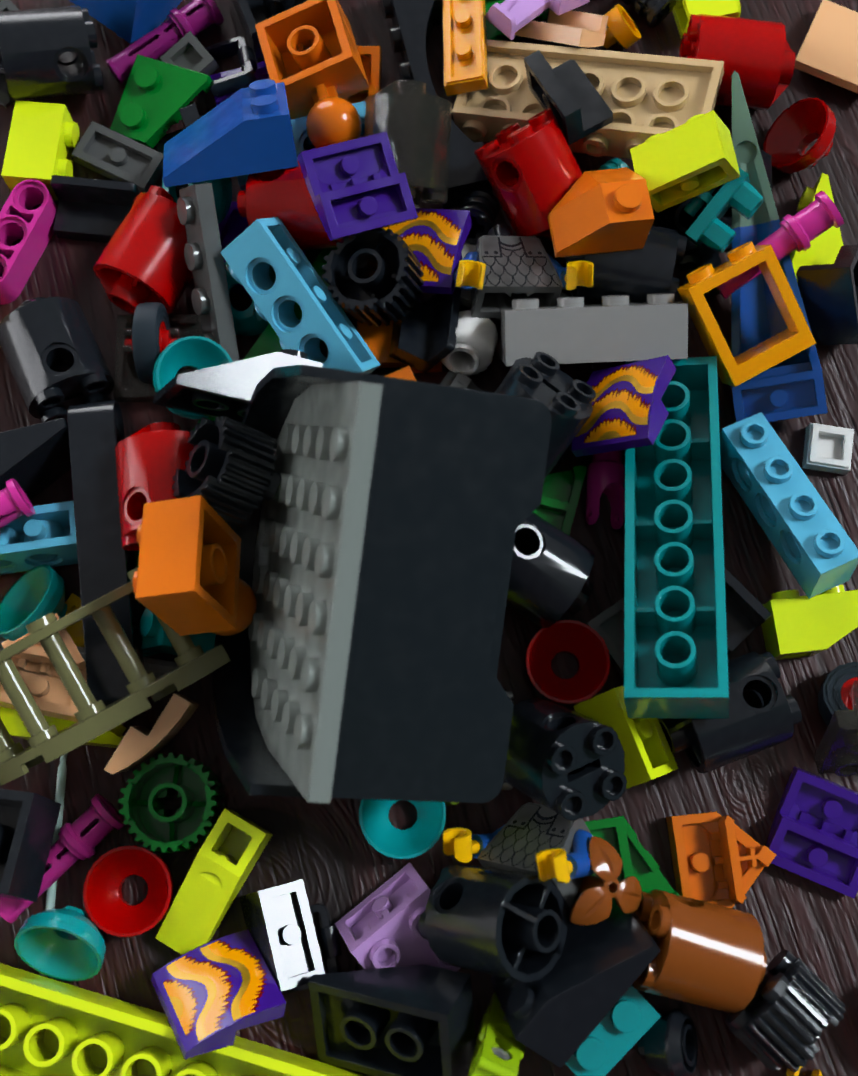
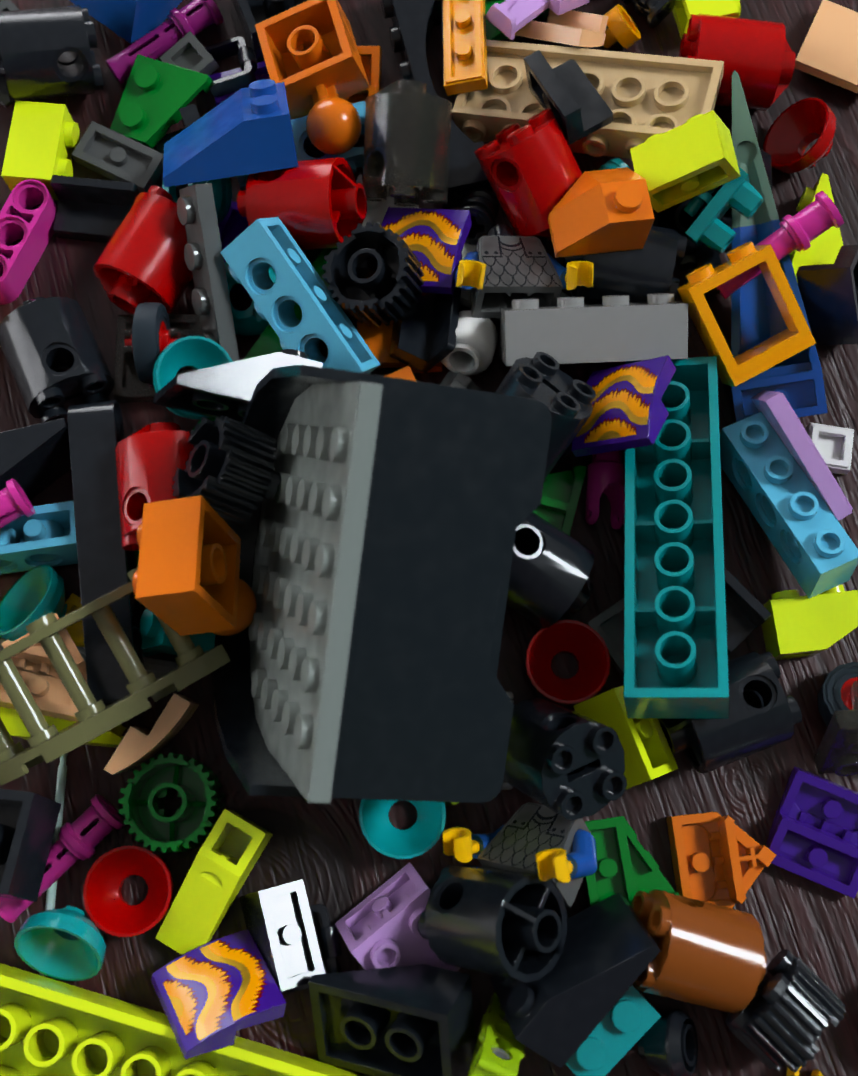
(357, 186): dark purple slope -> none
(598, 890): dark orange plant -> none
(796, 439): none -> lavender tile

